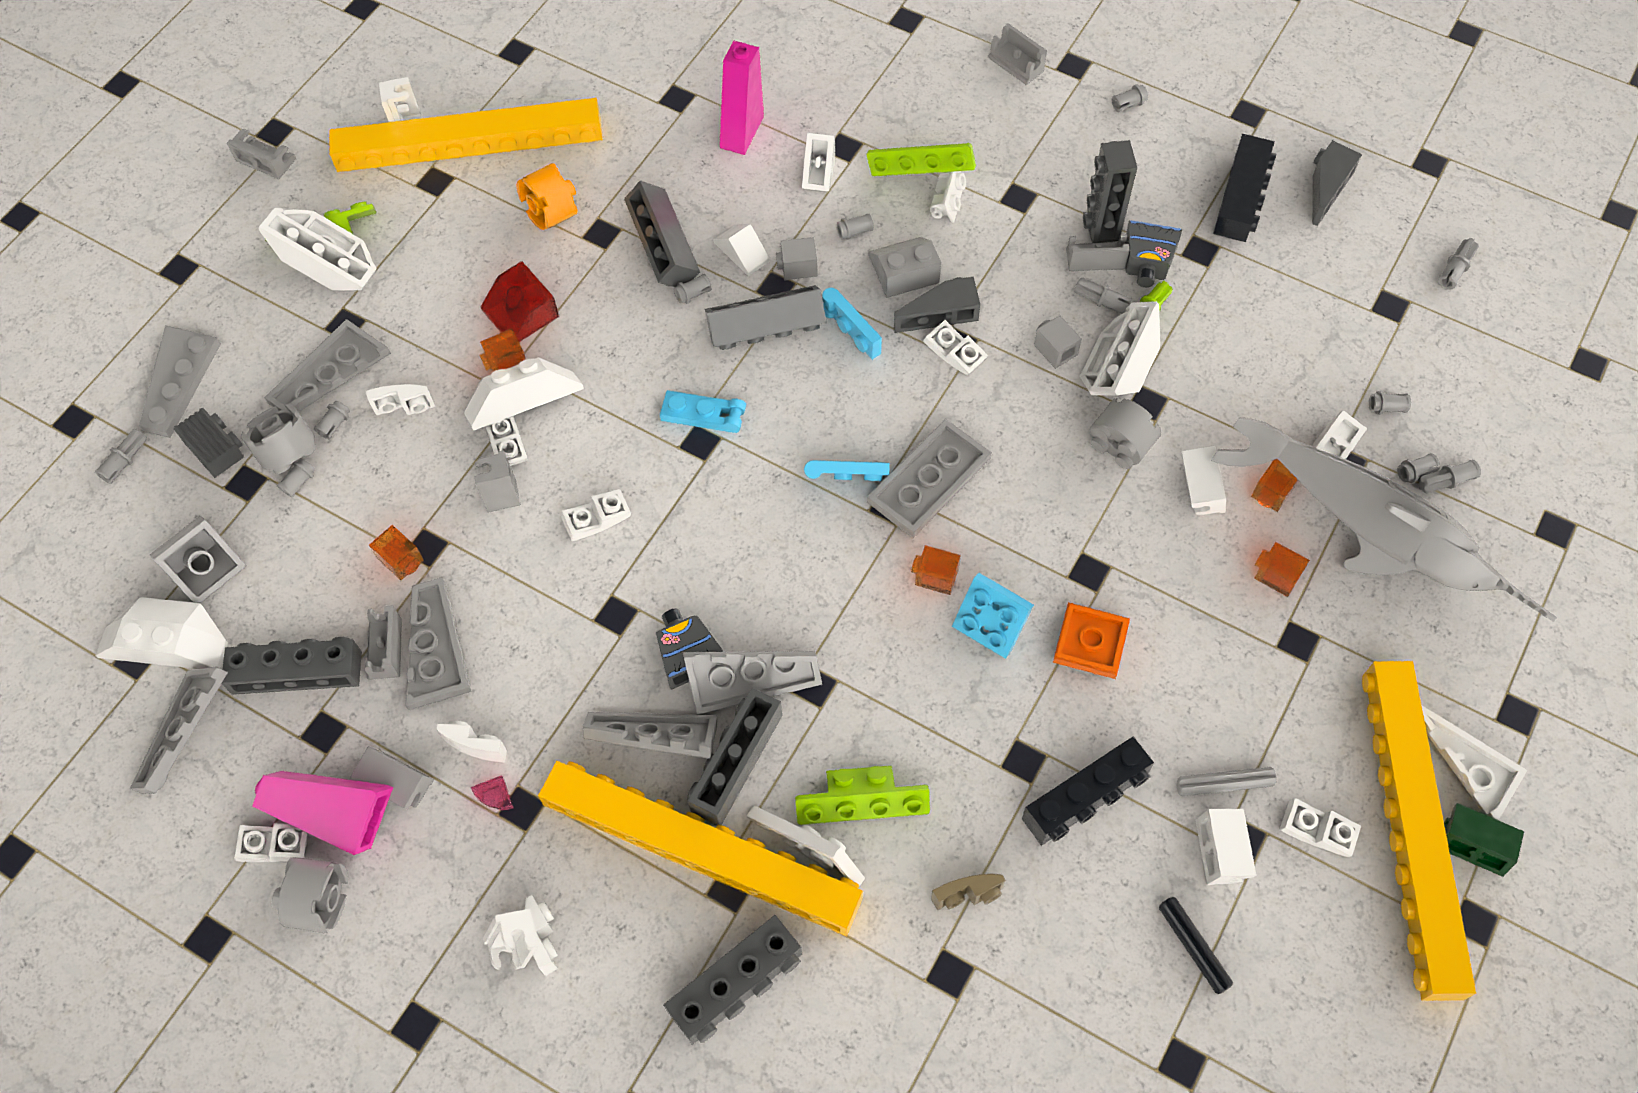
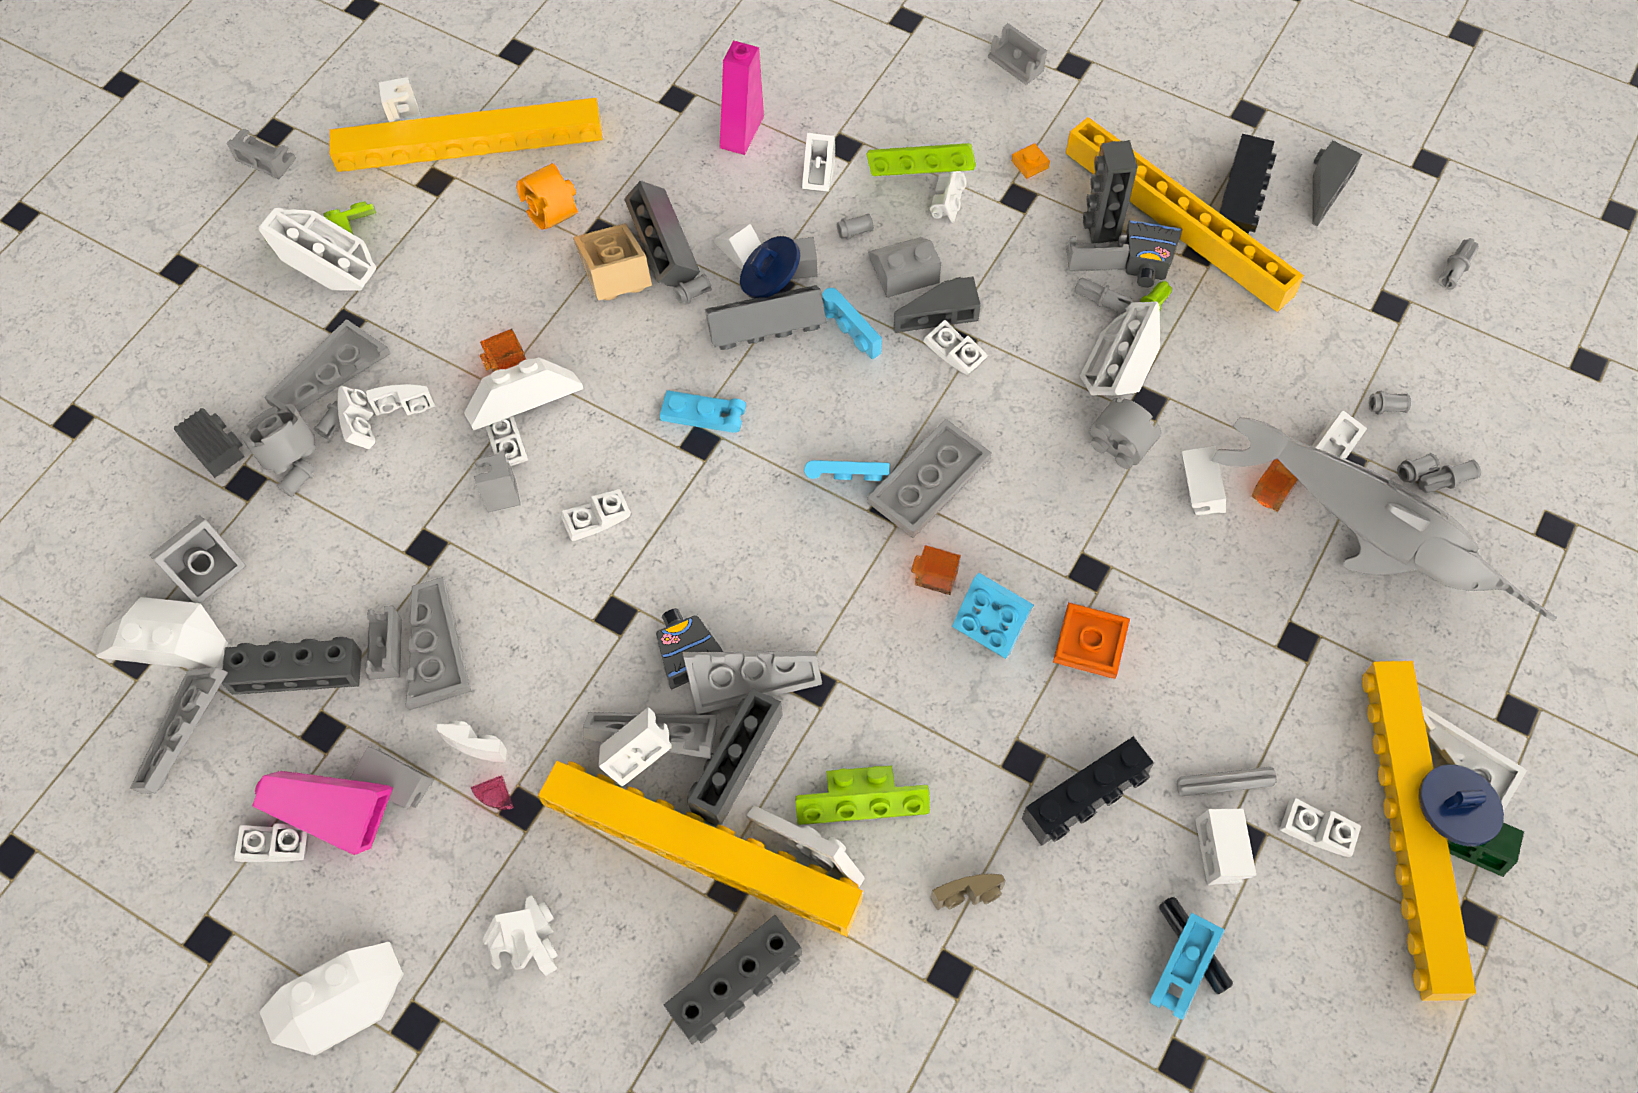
(121, 456): light grey axle -> none
(176, 376): light grey wing -> none
(311, 895): light grey brick -> none
(333, 1000): none -> white wedge
(353, 417): none -> white slope
(396, 552): clear orange brick -> none
(519, 302): clear red slope -> none
(613, 262): none -> tan slope
(634, 747): none -> white hinge
(770, 267): none -> dark blue shield
(1030, 160): none -> light orange plate
(1057, 341): light grey brick -> none
(1136, 95): light grey pin -> none
(1187, 964): none -> medium azure plate
(1201, 225): none -> yellow brick
(1280, 568): clear orange brick -> none
(1461, 805): none -> dark blue shield

